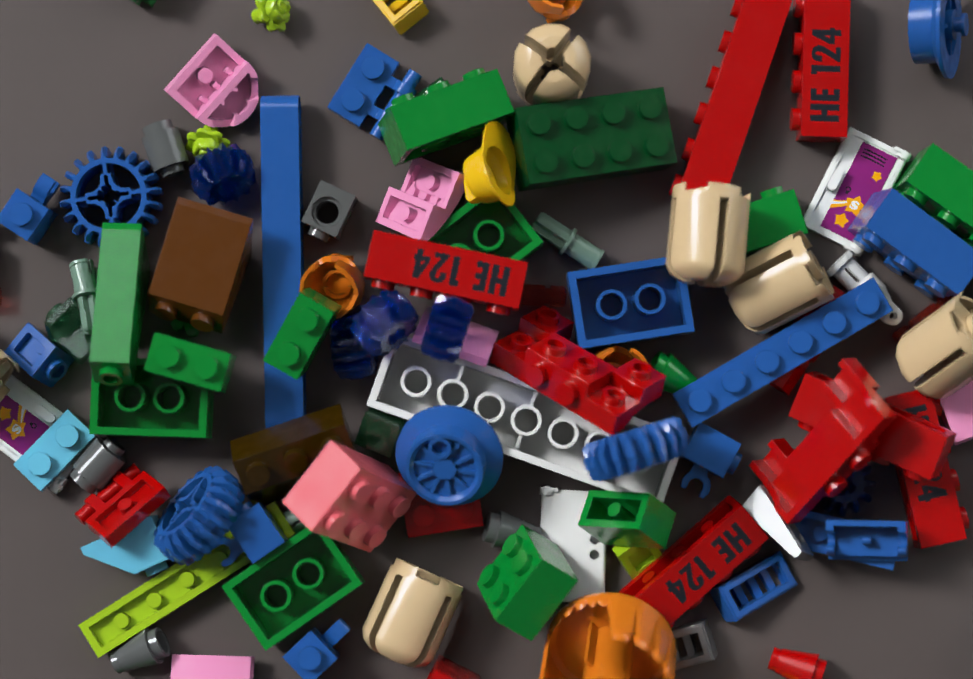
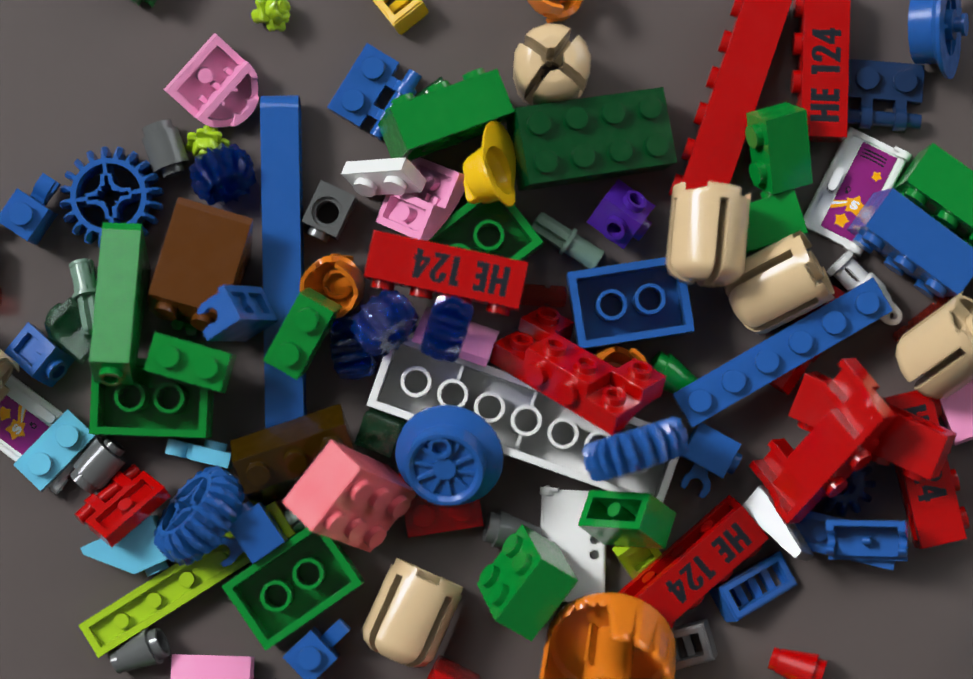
(211, 453): none -> medium azure plate
(240, 311): none -> blue hinge
(383, 176): none -> white plate
(622, 215): none -> dark purple brick
(779, 148): none -> green brick
(885, 83): none -> dark blue plate

